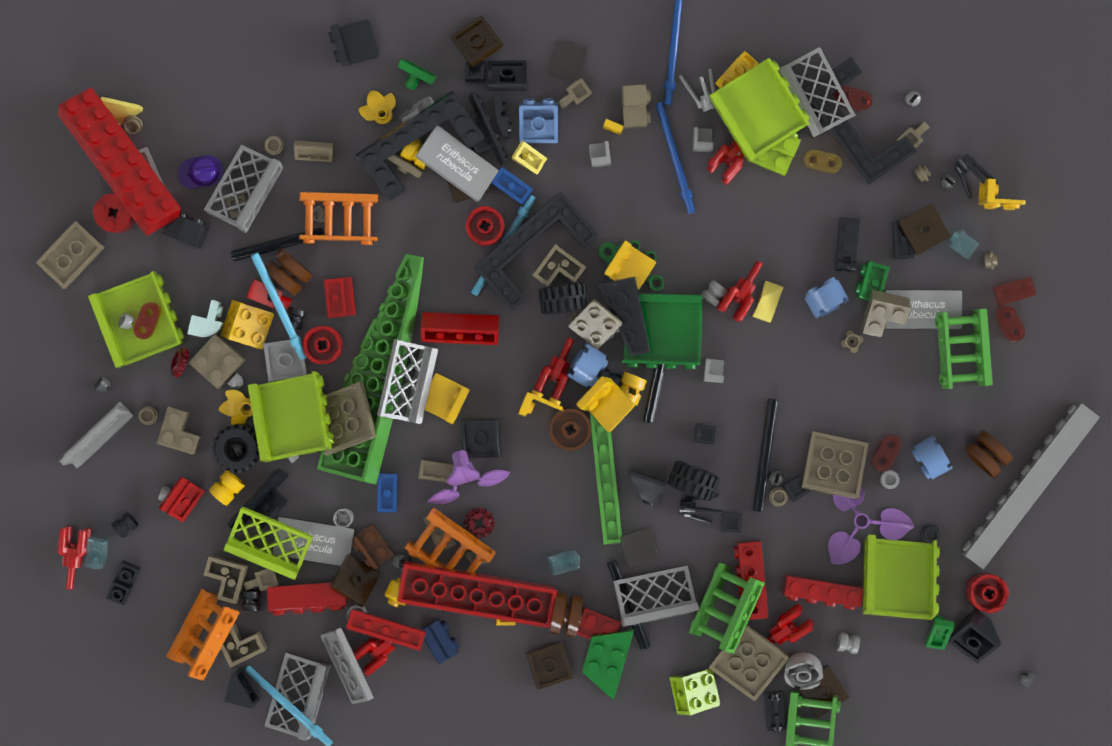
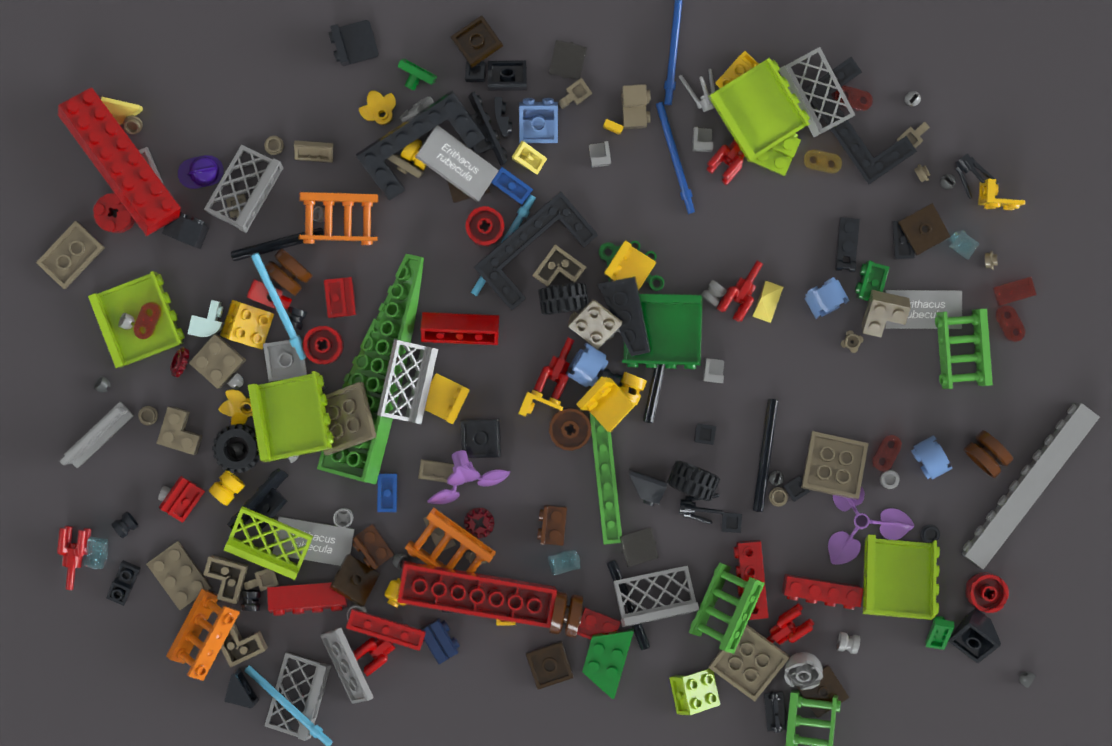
(178, 575): none -> dark tan plate
(553, 525): none -> reddish brown bracket

